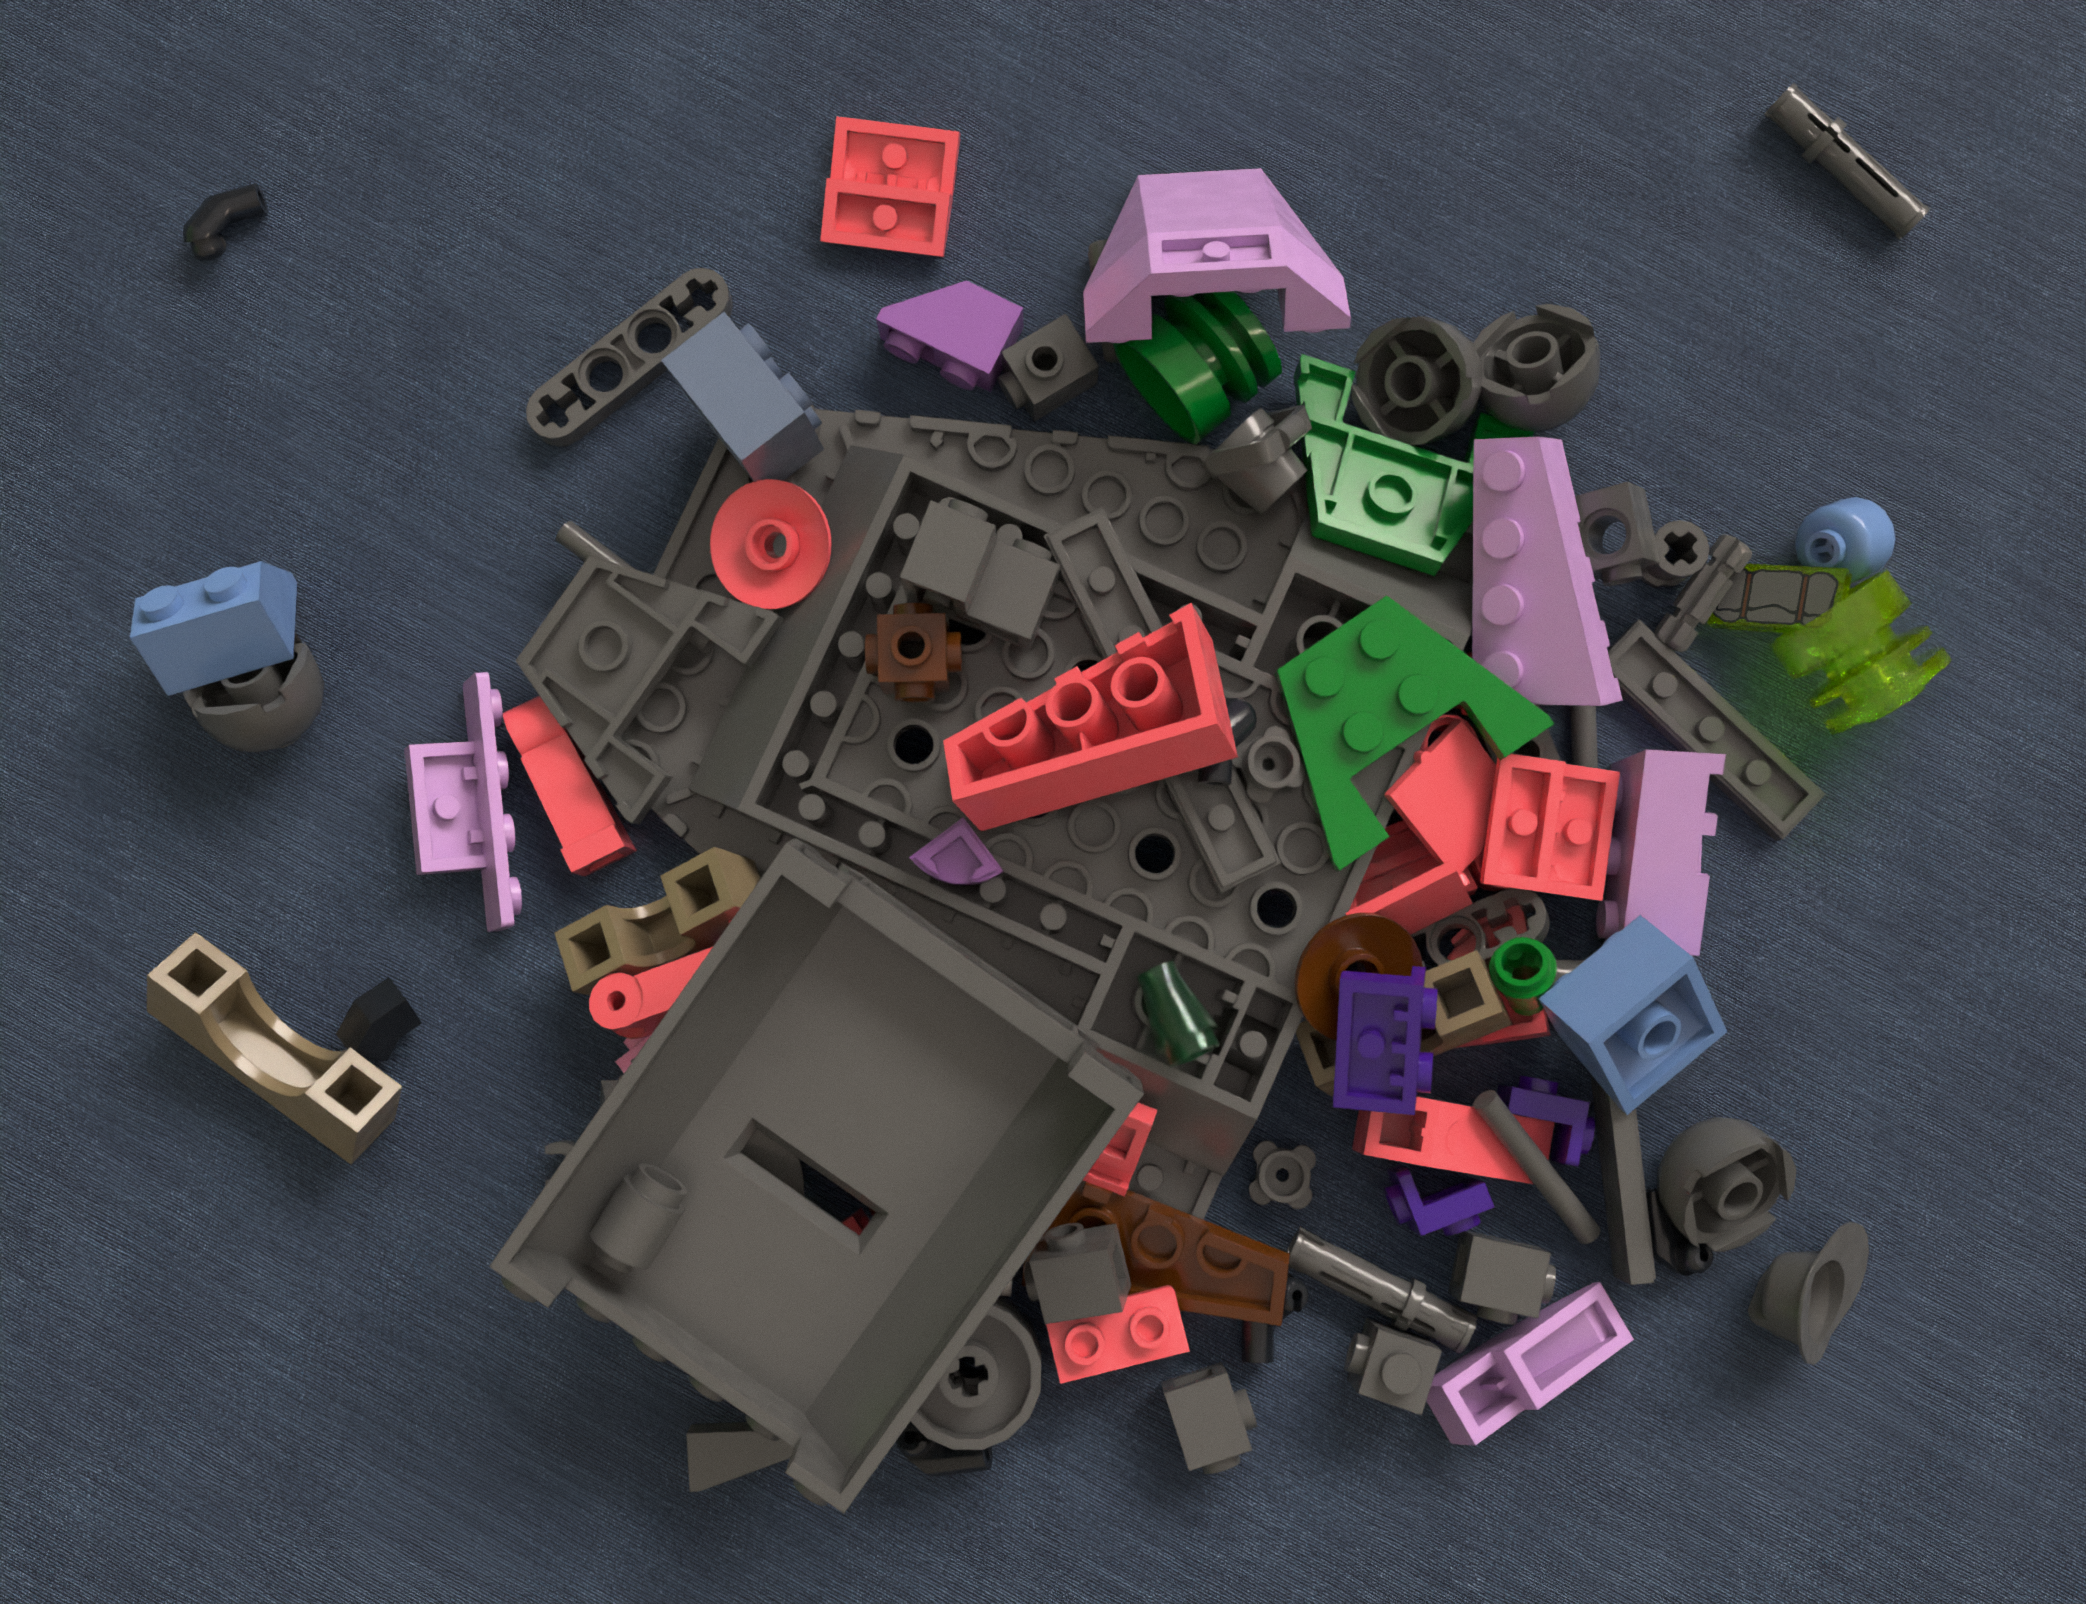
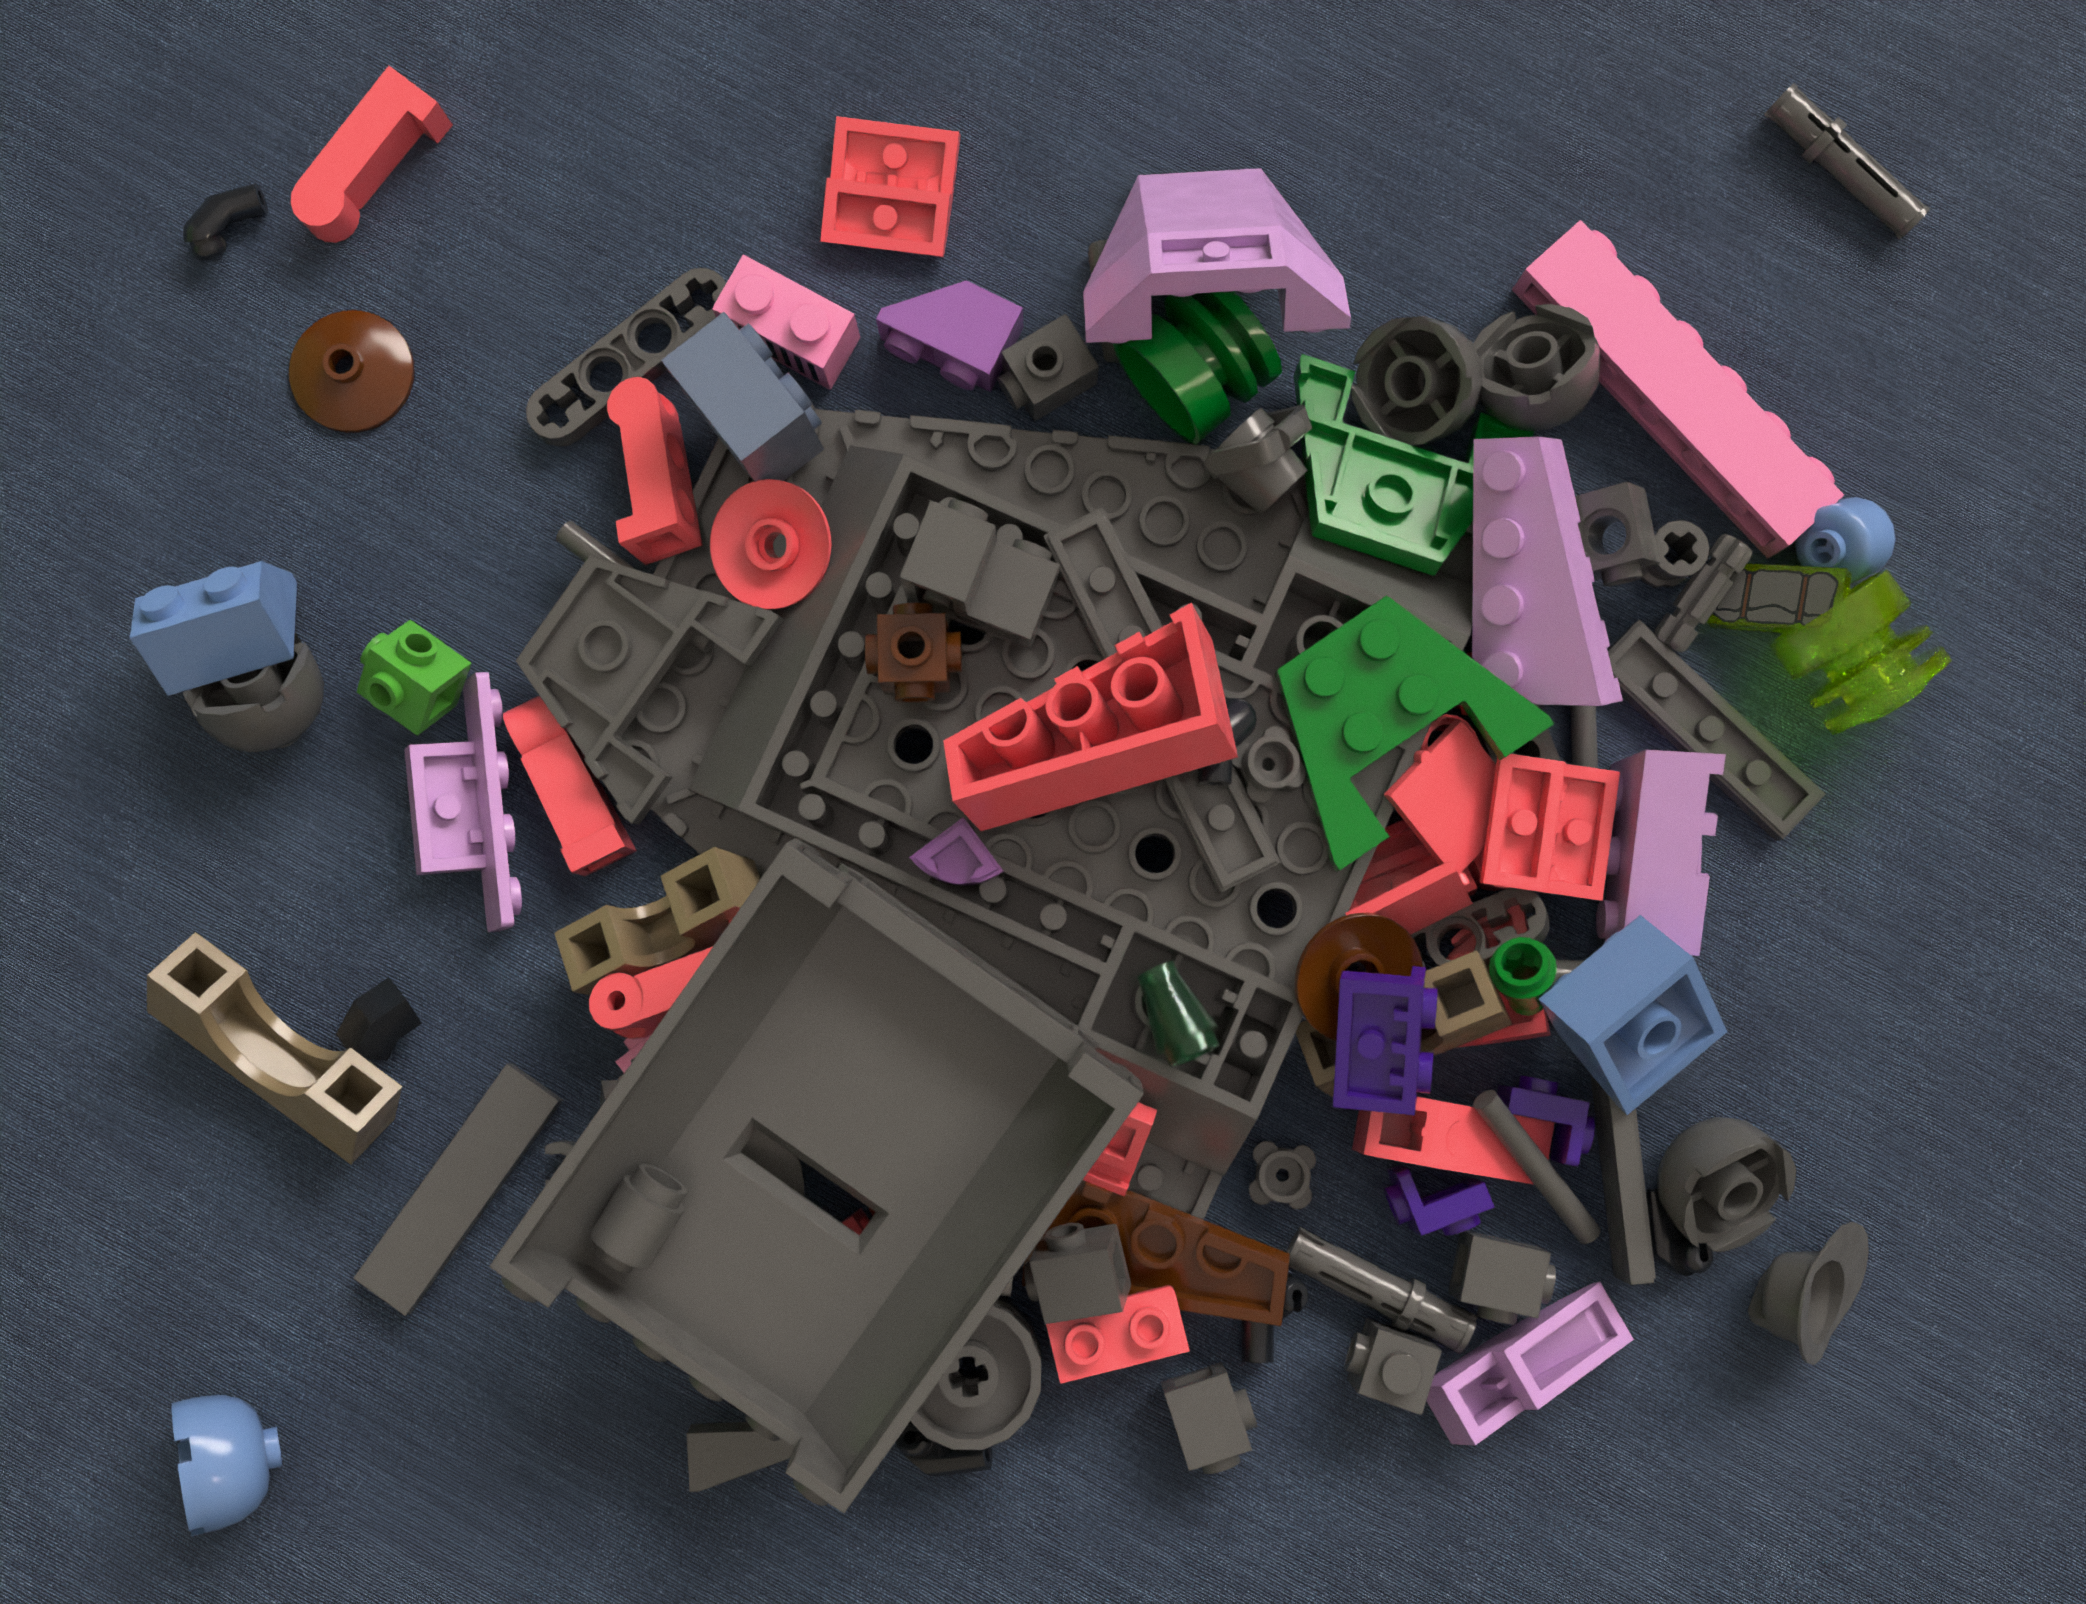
(222, 1460): none -> medium blue cylinder
(364, 155): none -> coral leg
(373, 386): none -> reddish brown dish
(412, 676): none -> bright green brick
(458, 1189): none -> dark grey tile
(657, 474): none -> coral leg
(792, 321): none -> bright pink brick
(1682, 393): none -> bright pink brick

